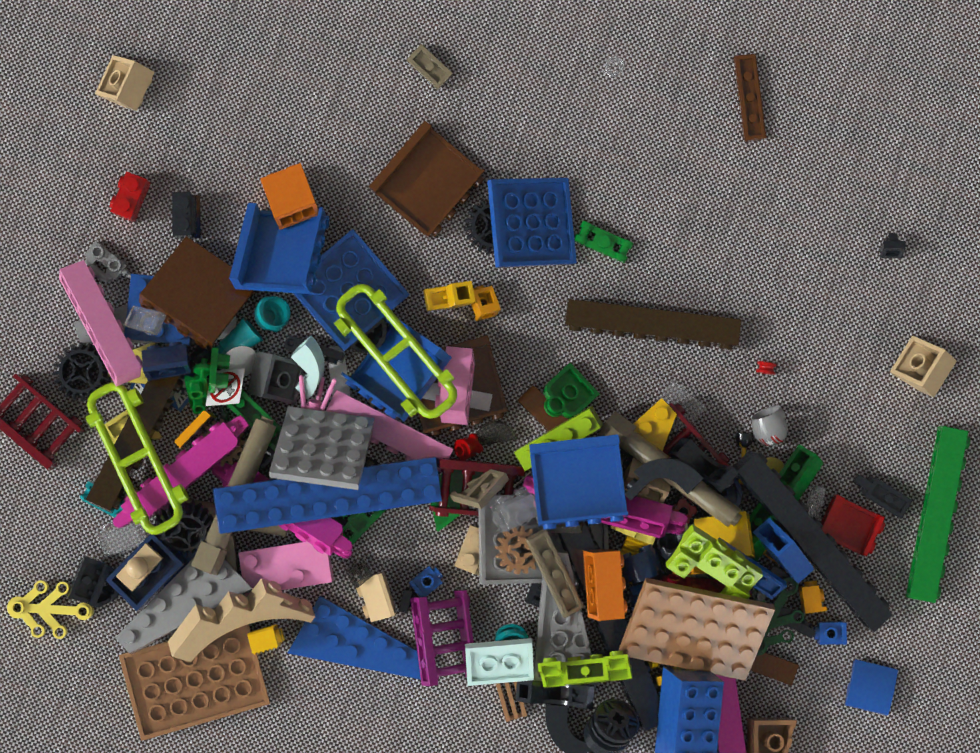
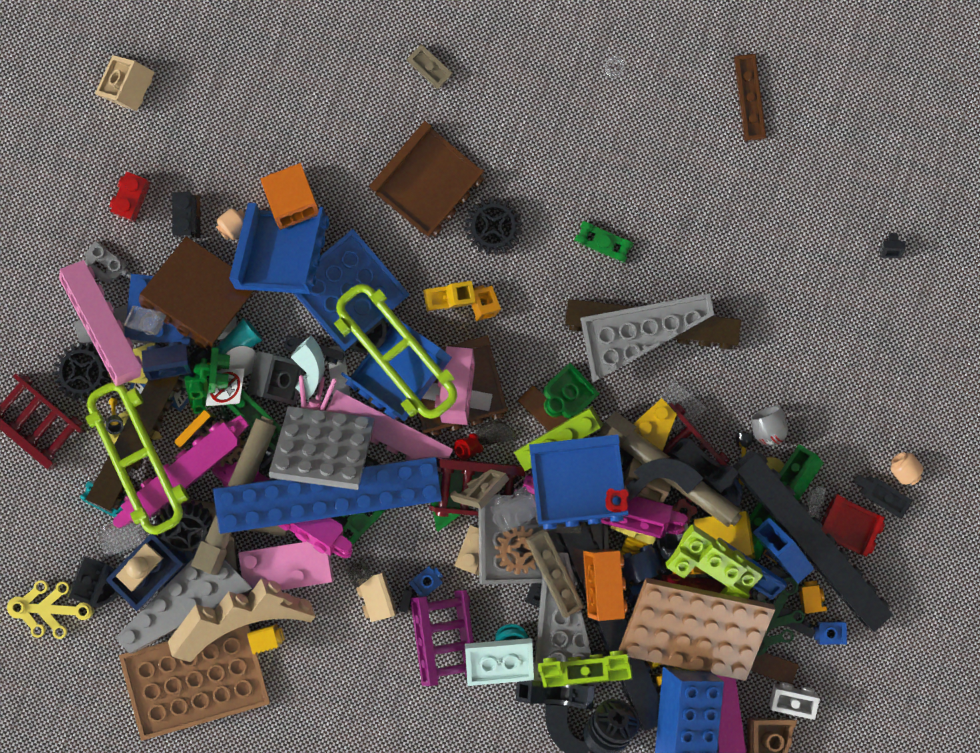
(114, 423): none -> black hinge
(230, 224): none -> light nougat head
(272, 313): teal helmet -> none
(349, 640): blue wing -> none
(515, 715): medium nougat tile -> none
(531, 222): blue plate -> none
(622, 495): none -> red brick
(626, 334): none -> light grey wing
(766, 368): red bush -> none
(794, 701): none -> white brick
(871, 687): blue slope -> none
(906, 468): none -> light nougat head
(923, 366): tan slope -> none
(937, 514): green brick -> none

